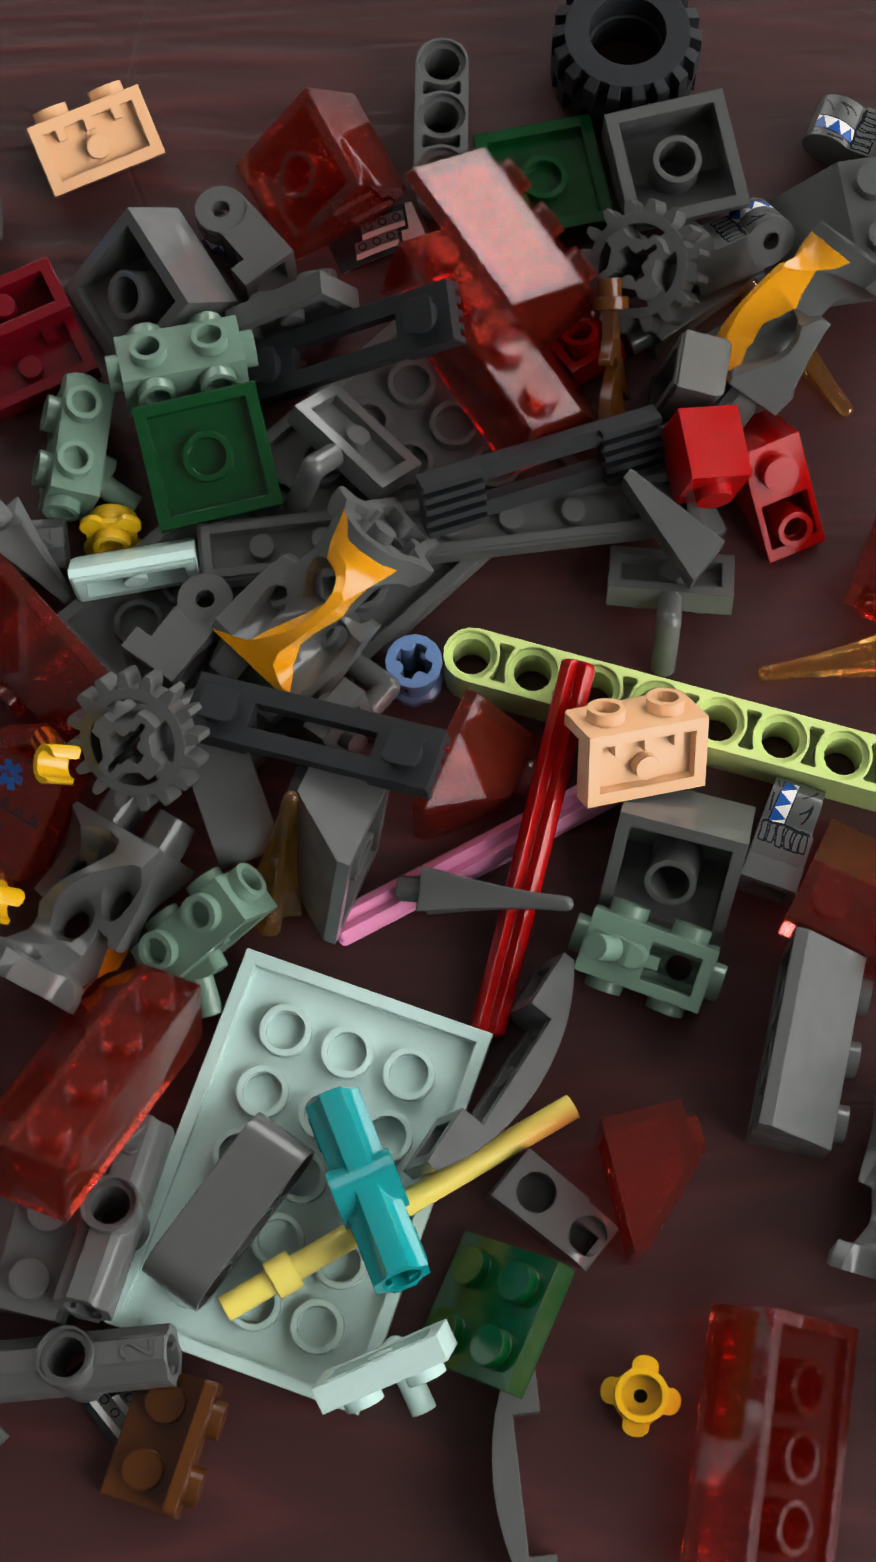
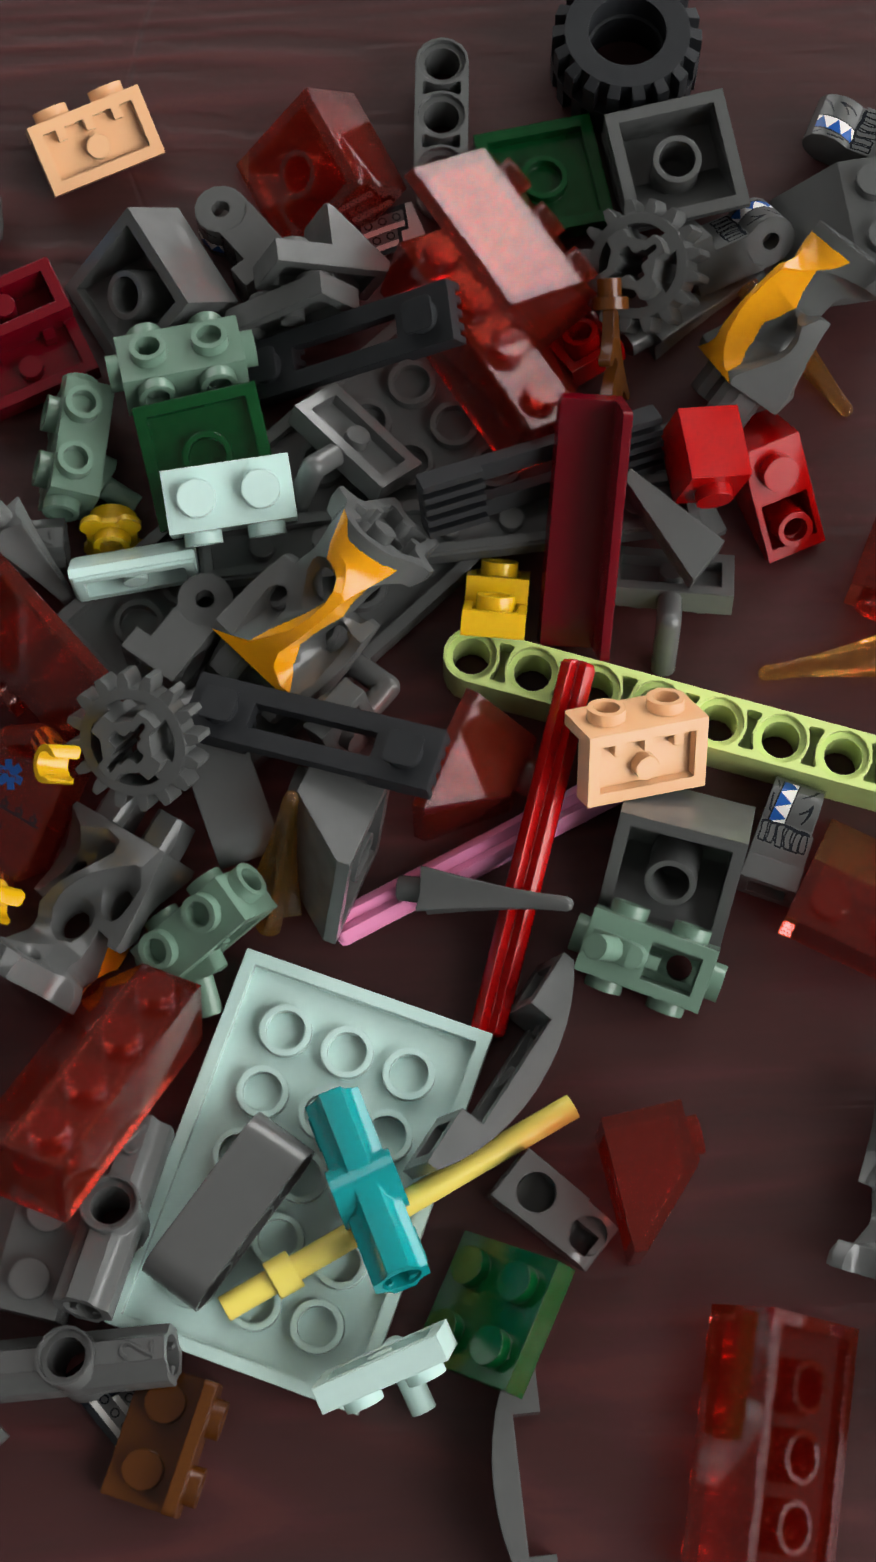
(229, 497): none -> light aqua brick
(329, 246): none -> dark grey slope
(405, 655): medium blue bush -> none
(496, 600): none -> yellow slope
(585, 521): none -> dark red panel
(660, 1398): yellow plate -> none
(690, 374): dark grey slope -> none
(809, 1047): dark grey slope -> none

